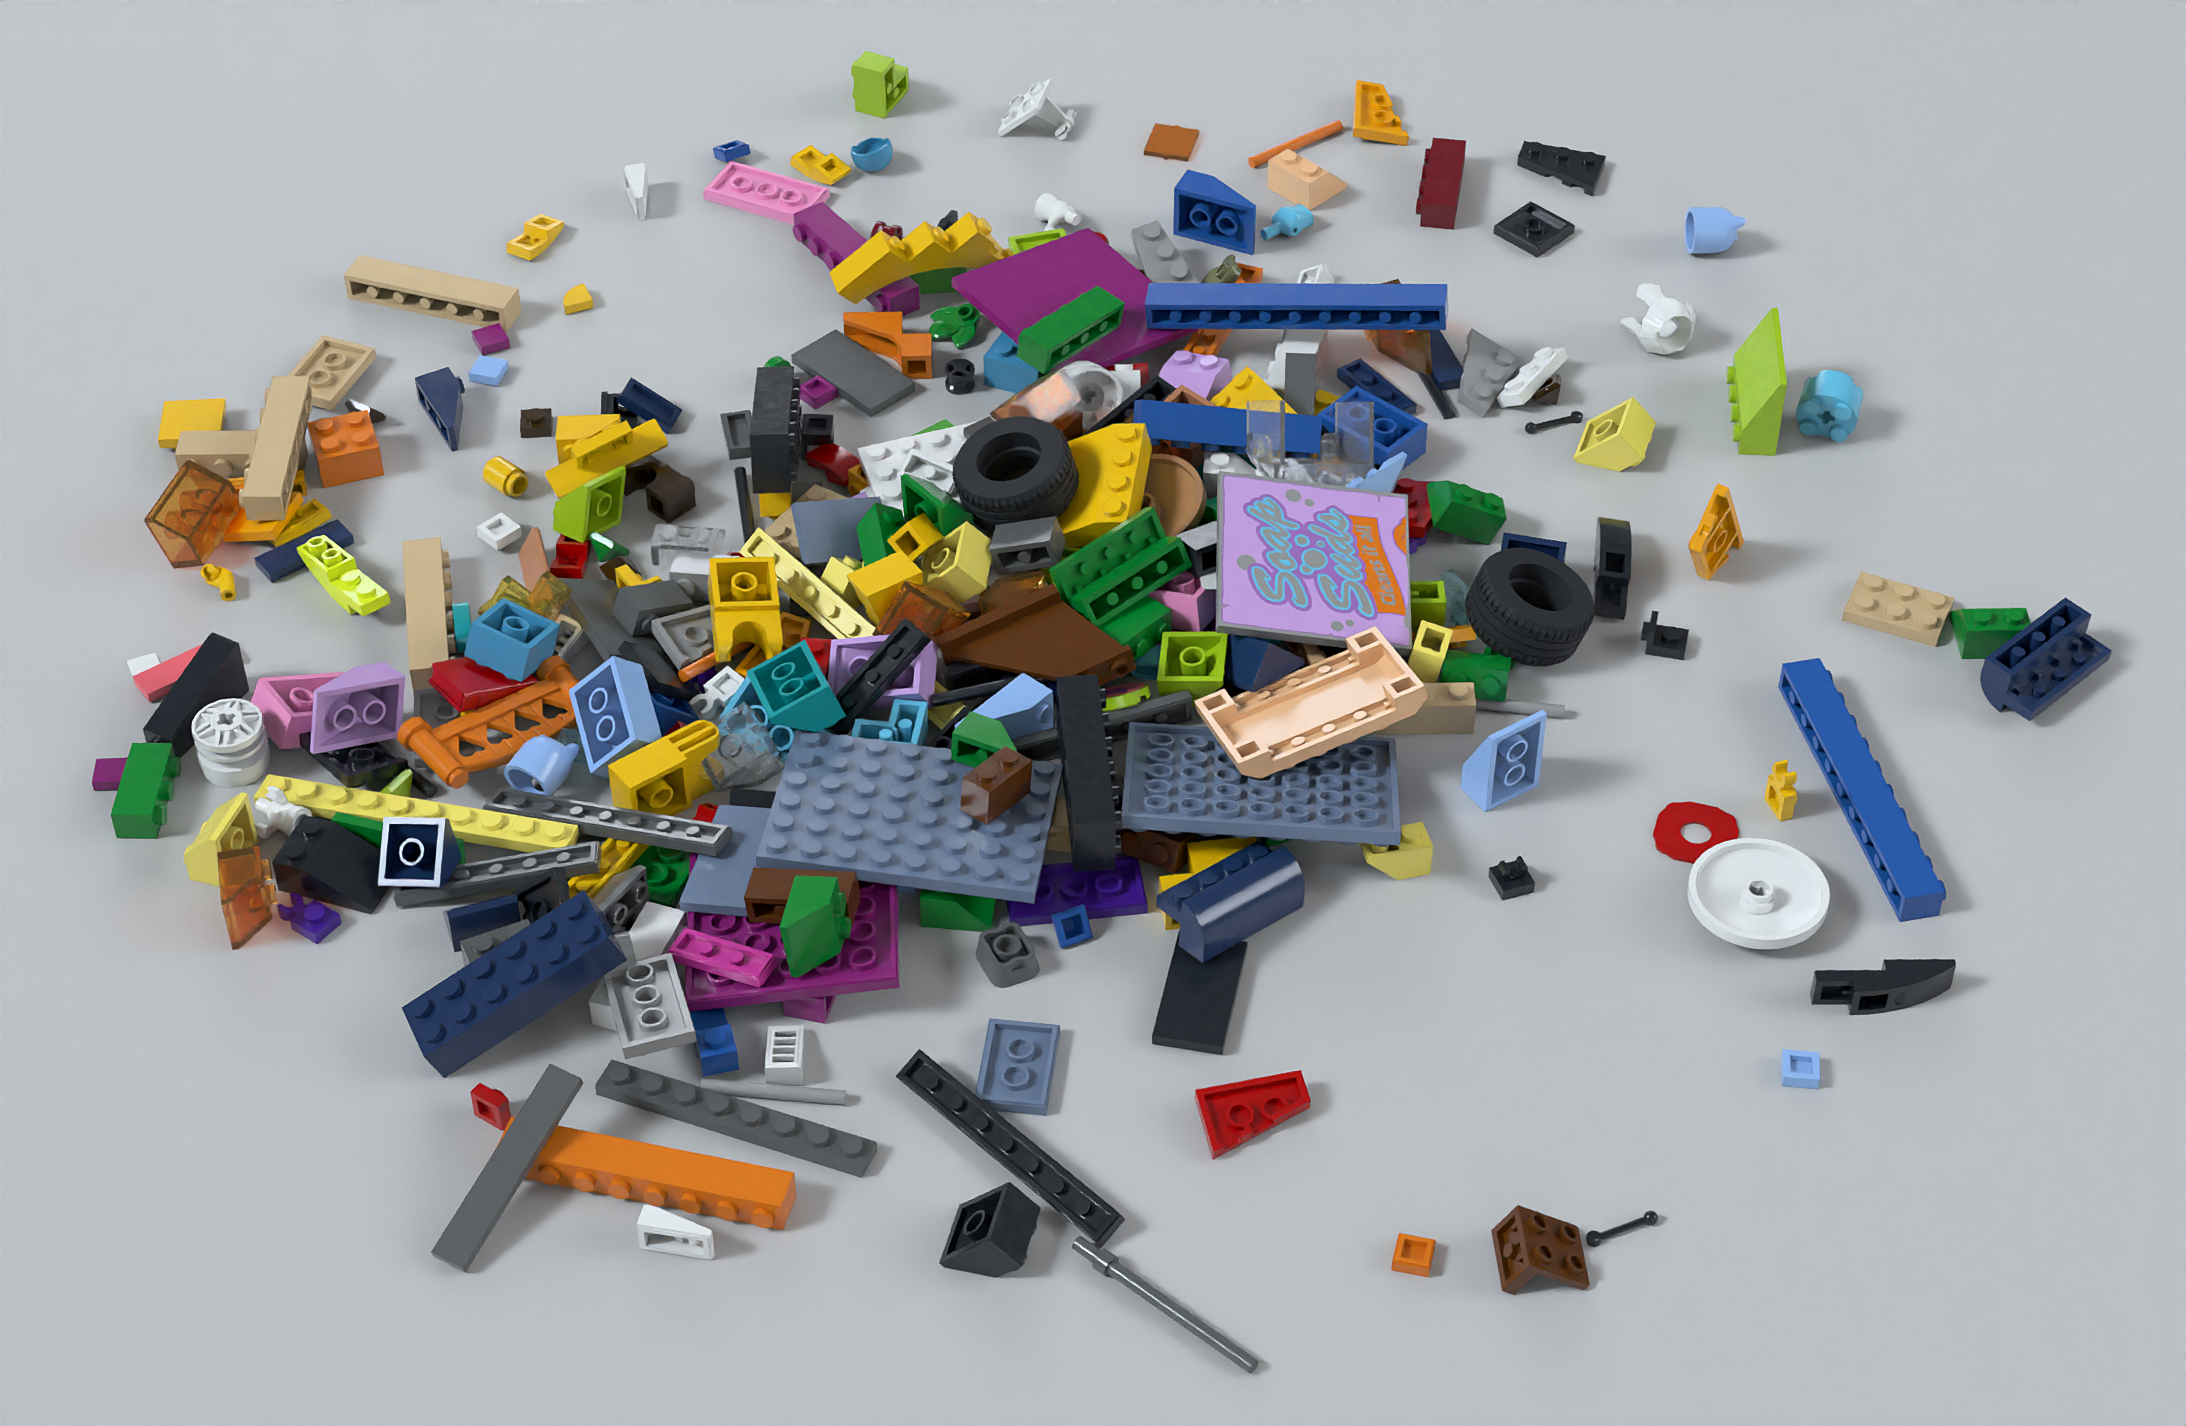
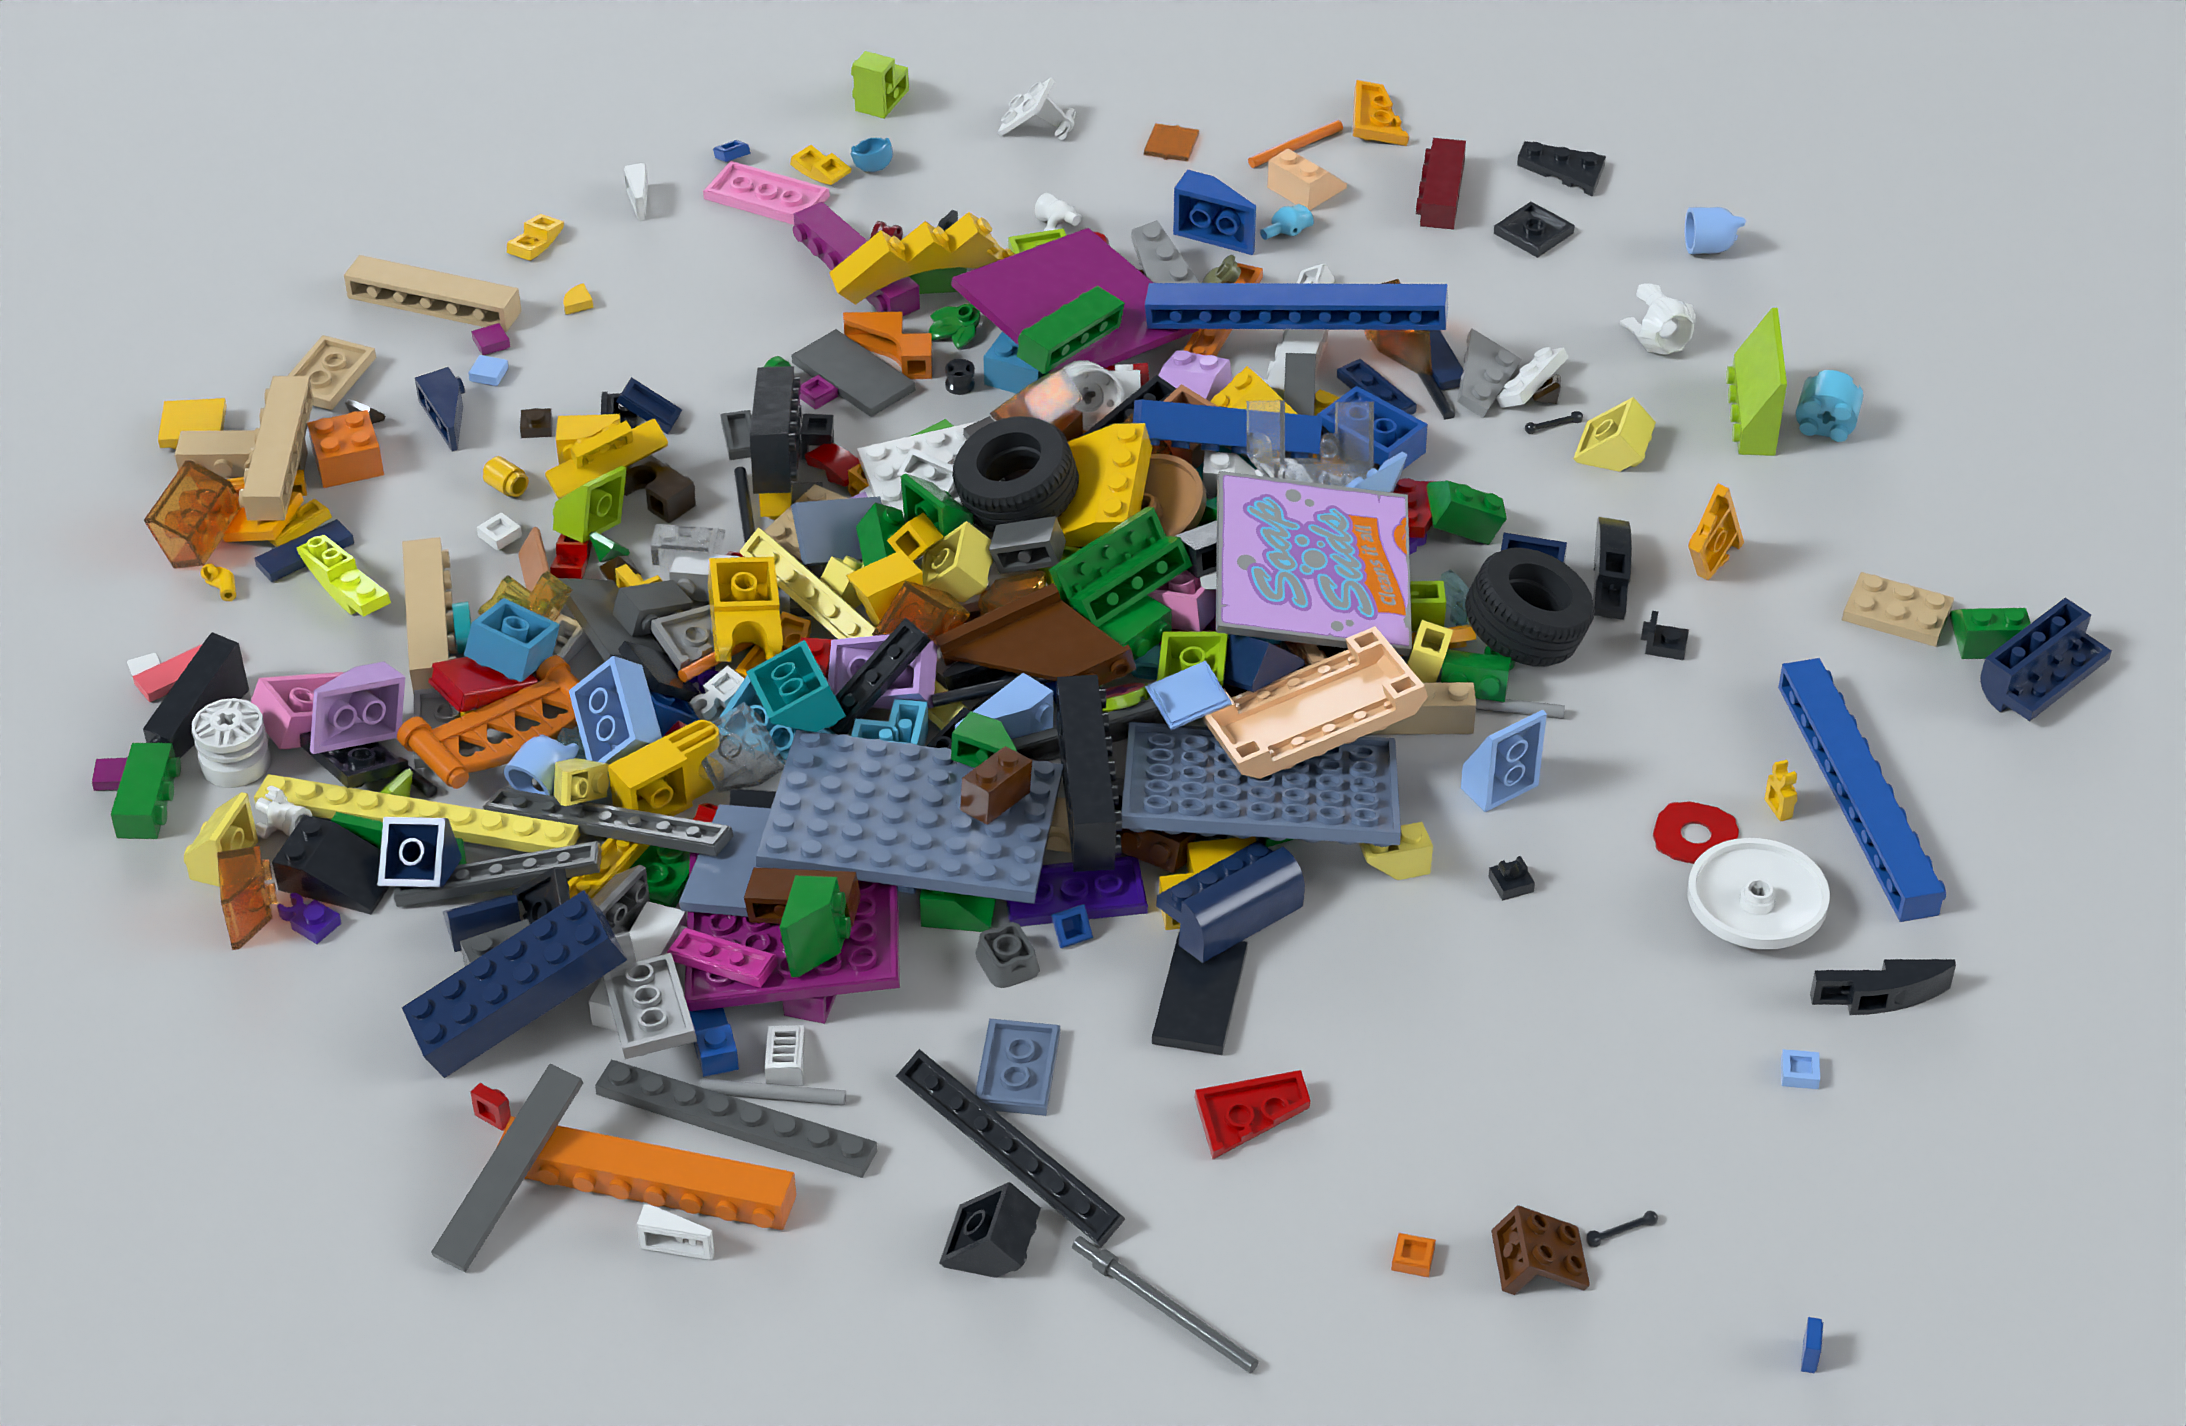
(580, 781): none -> light yellow slope
(1188, 695): none -> light blue piece
(1812, 1345): none -> blue tile

